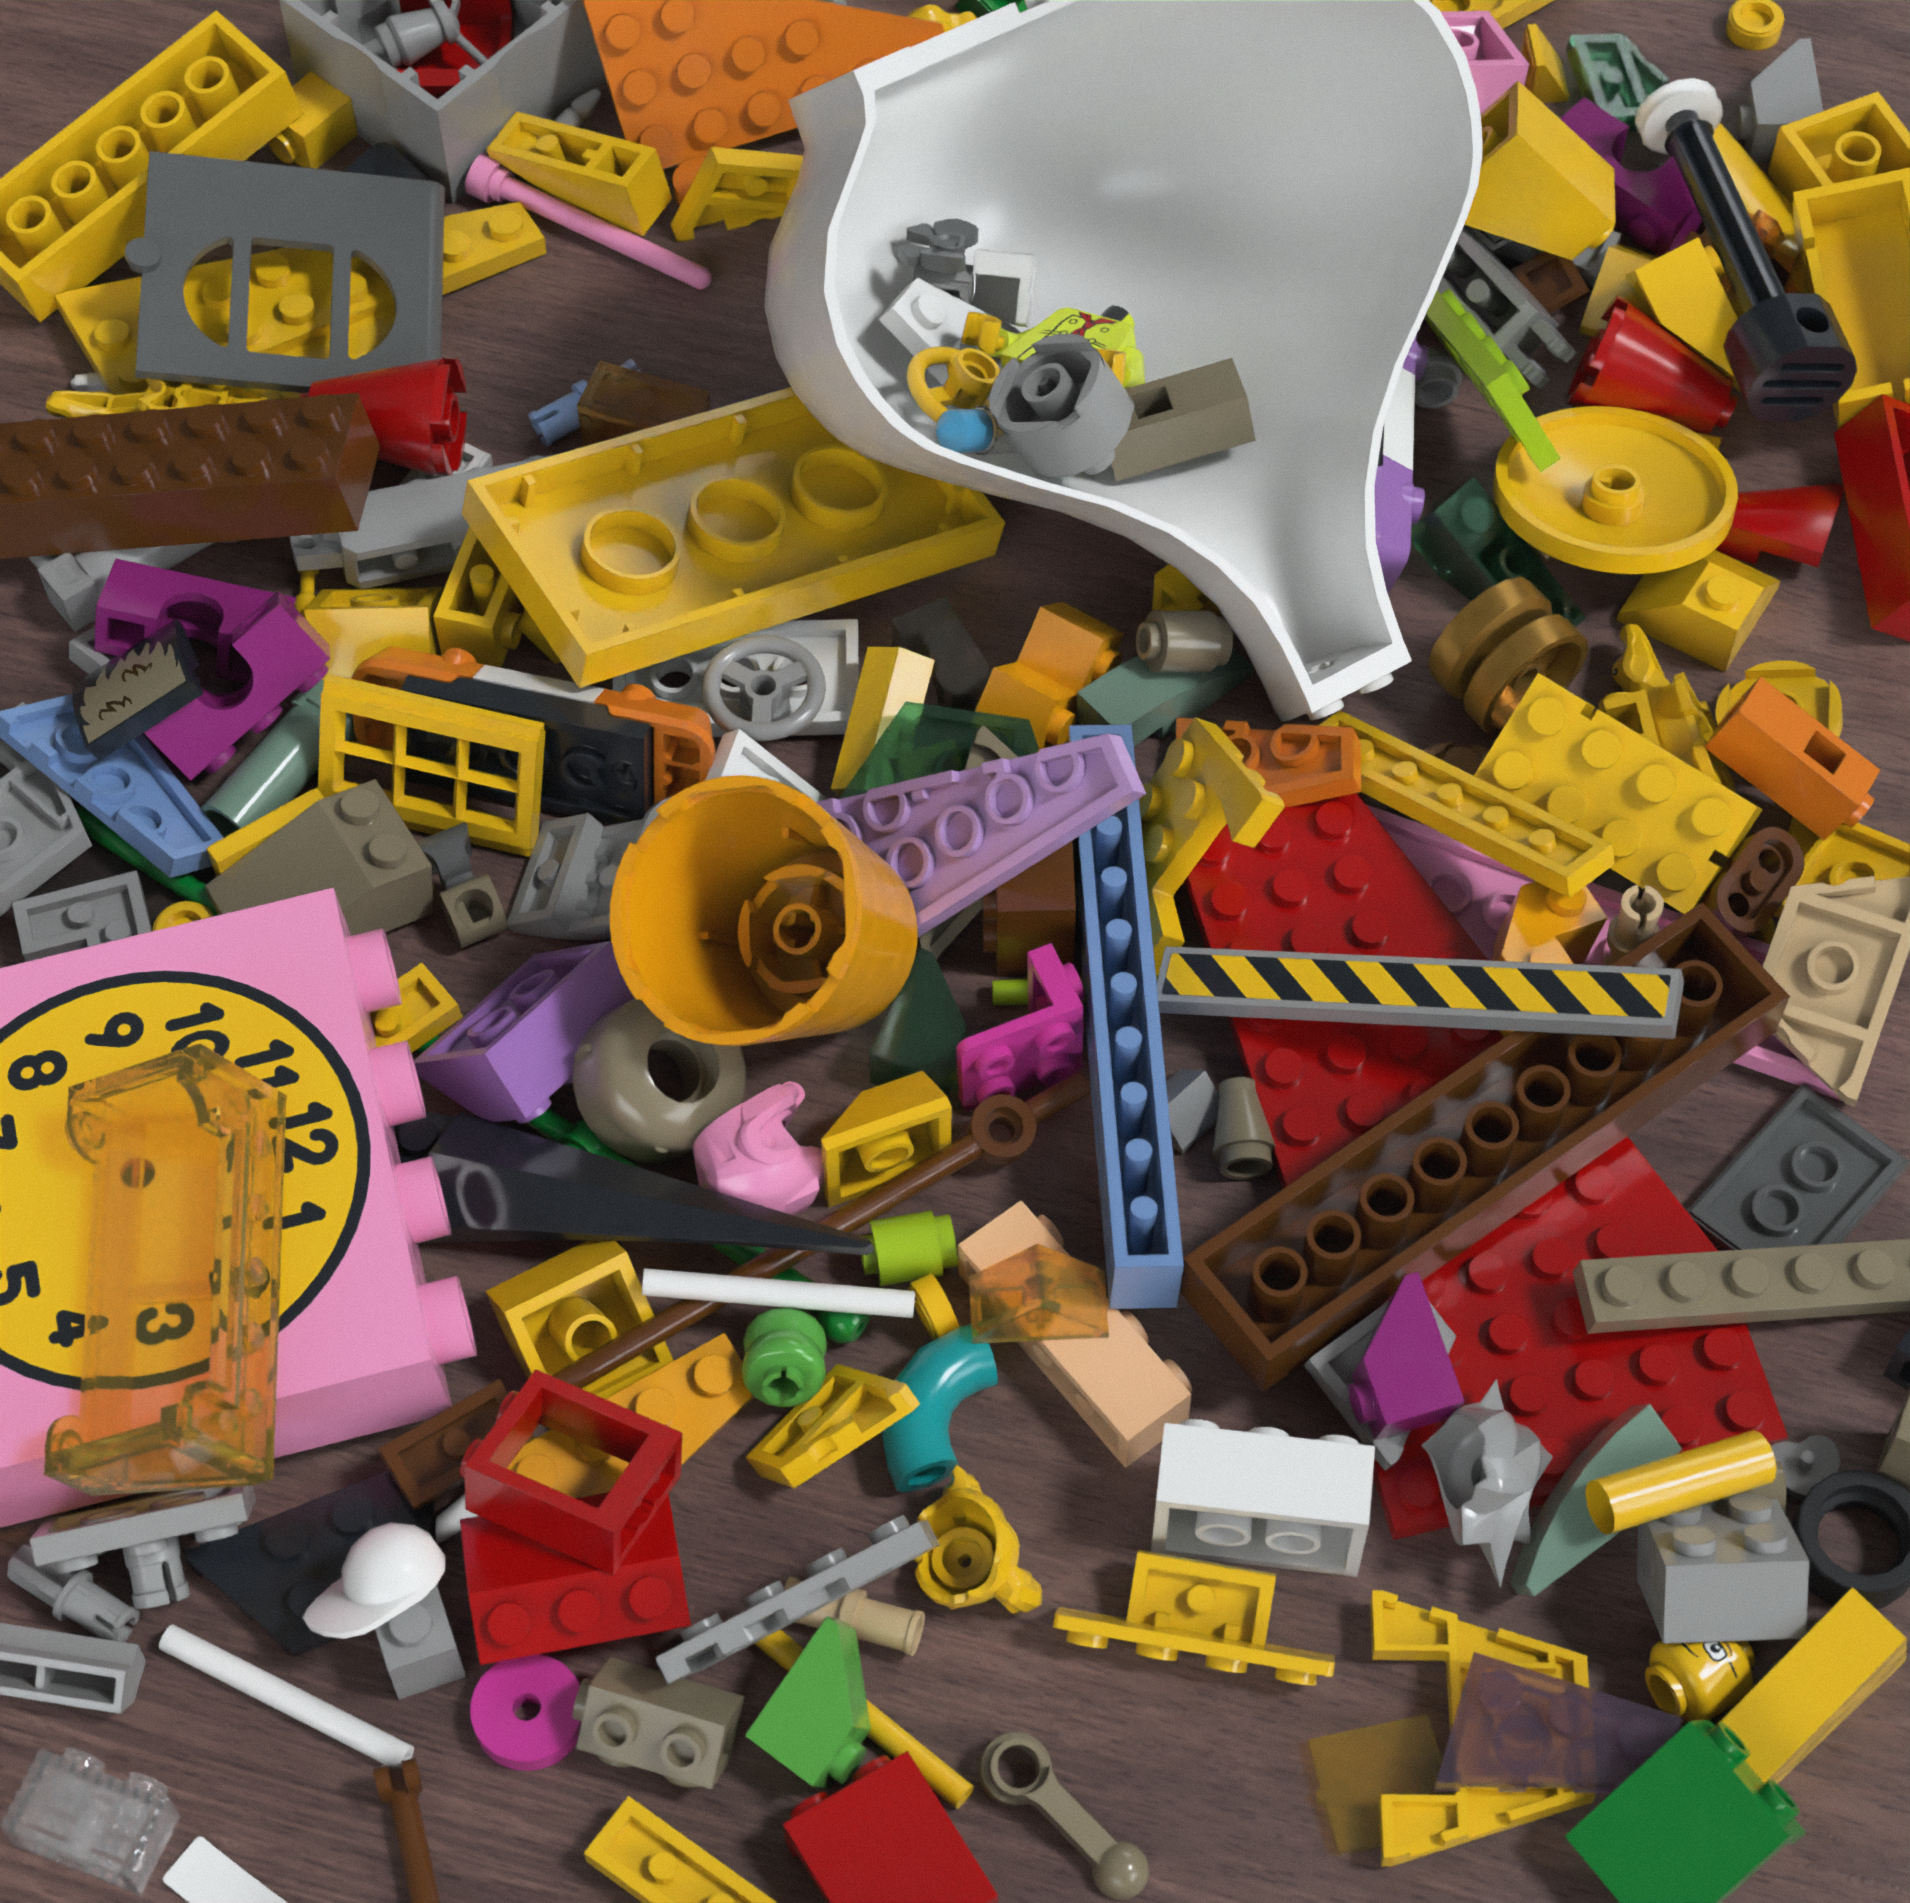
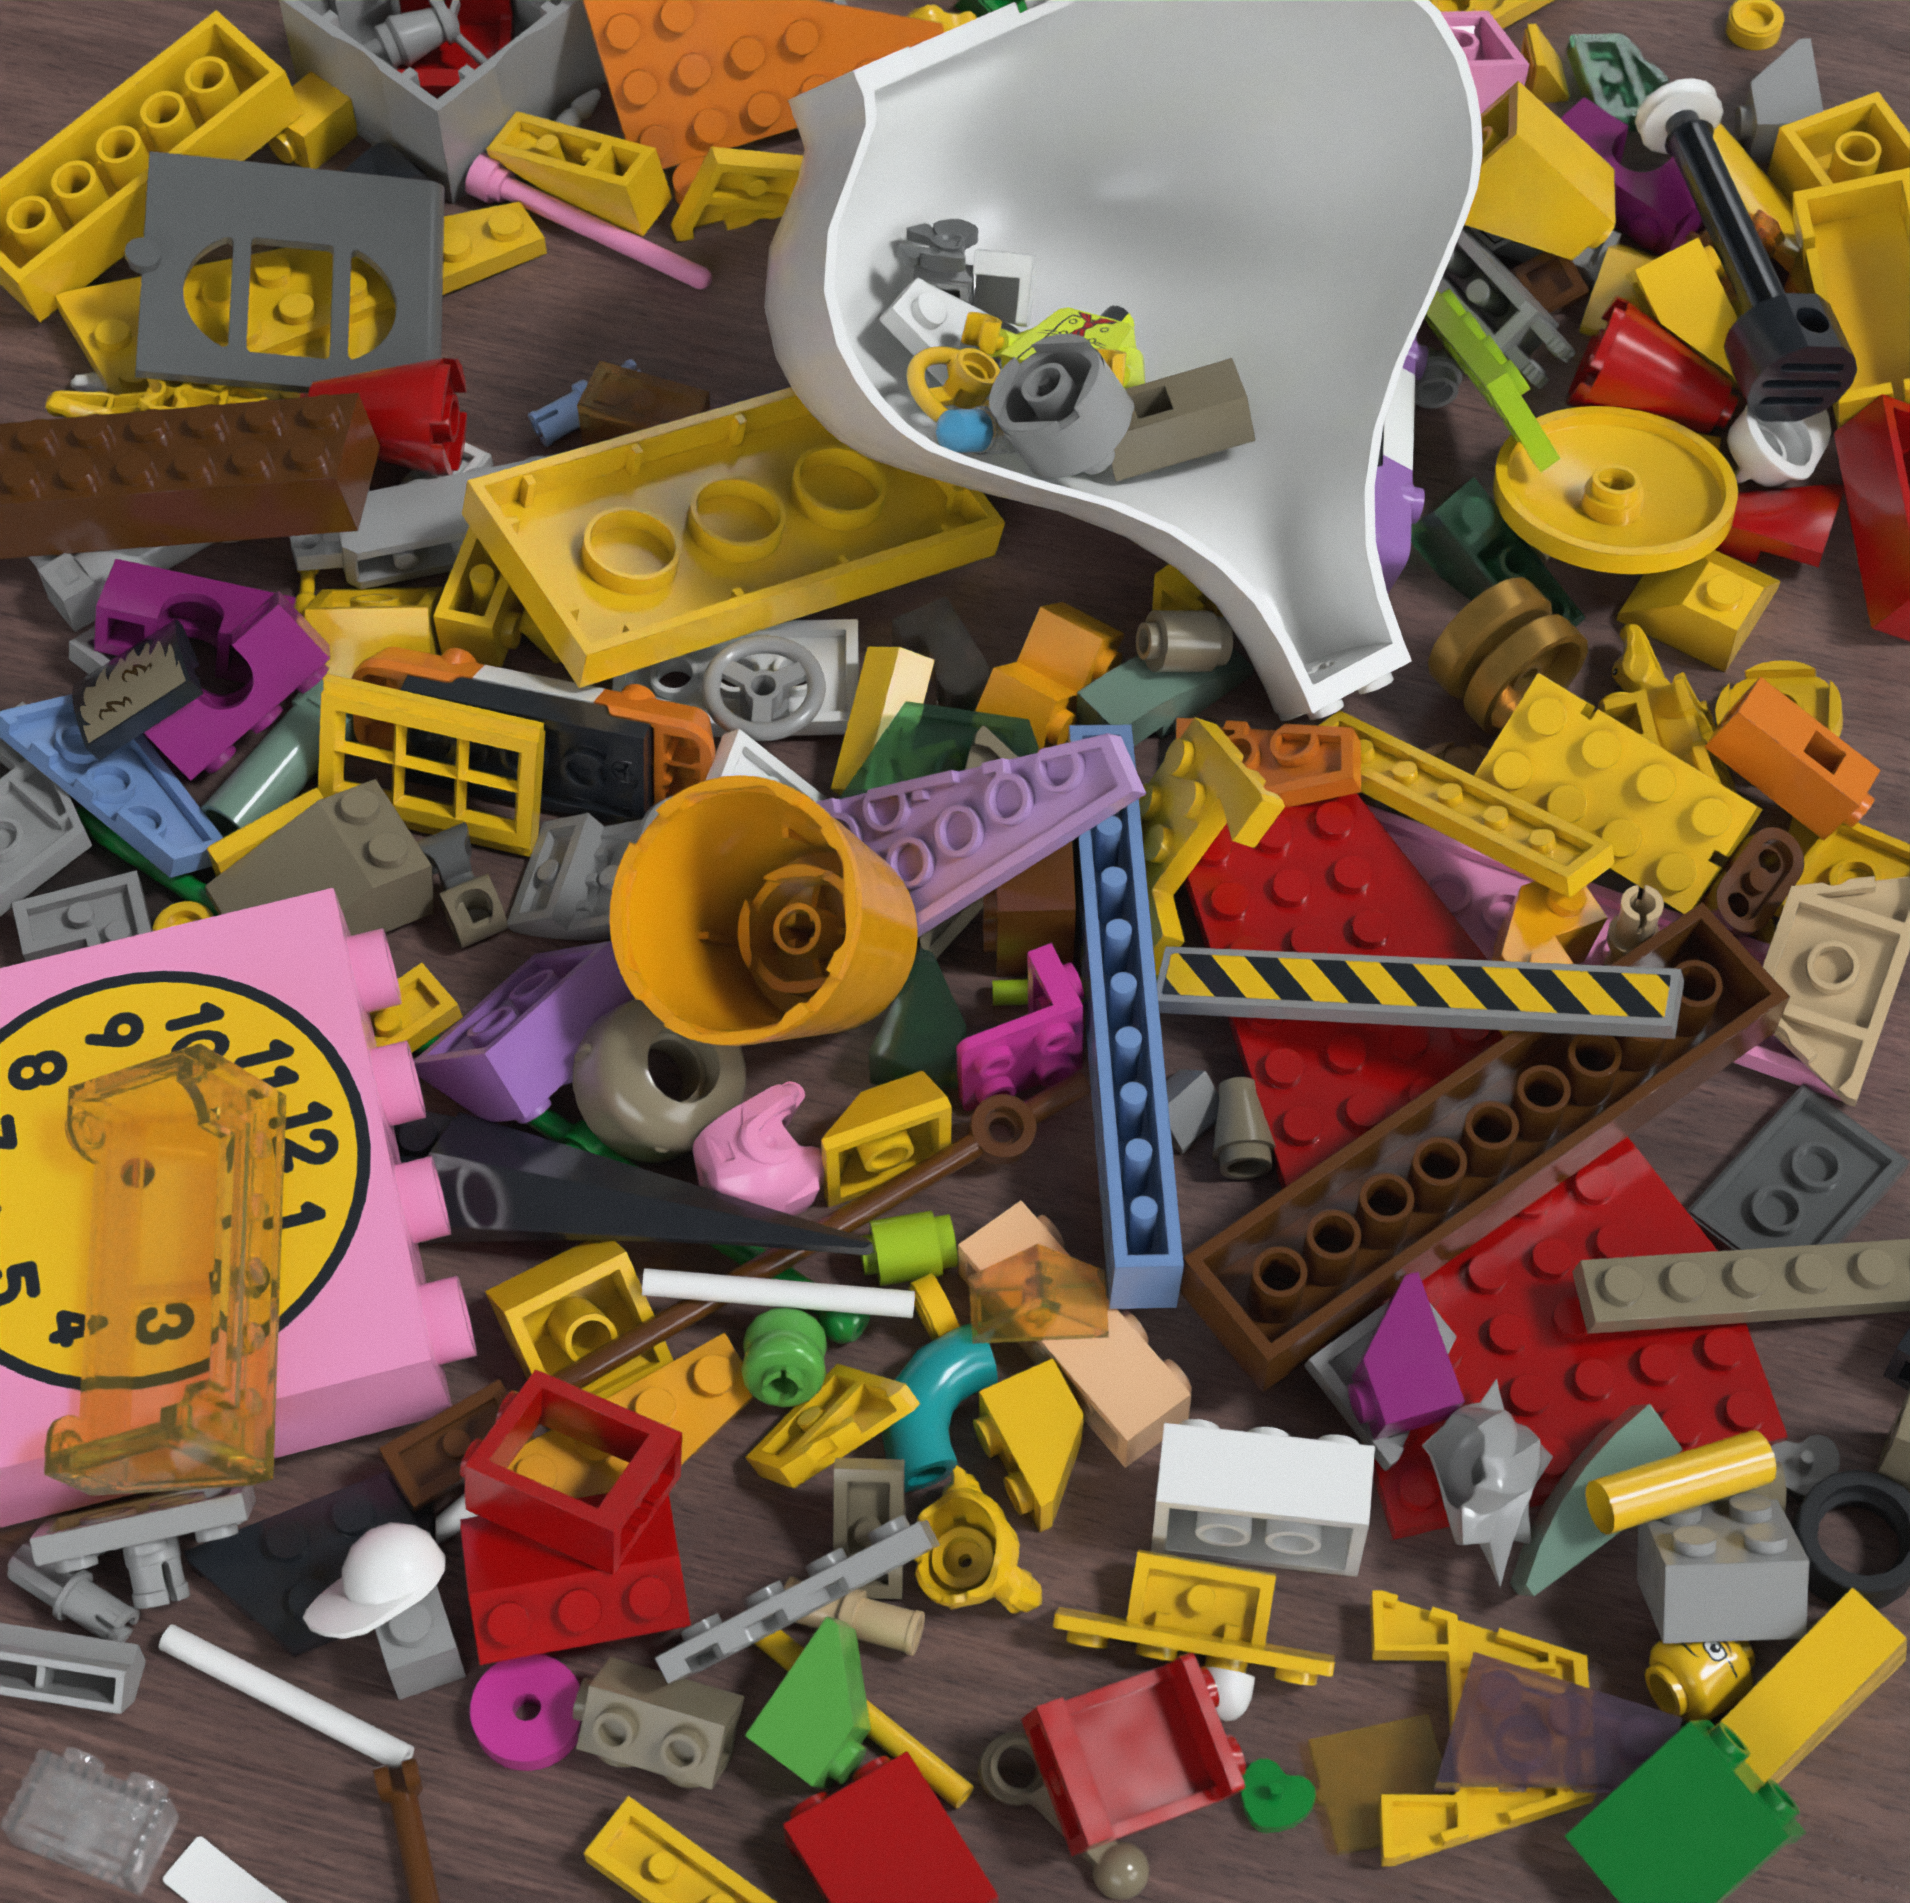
(865, 1498): none -> dark tan slope
(1036, 1434): none -> yellow slope
(1135, 1753): none -> panel
(1234, 1692): none -> white hinge
(1275, 1799): none -> green piece
(1777, 450): none -> white piece

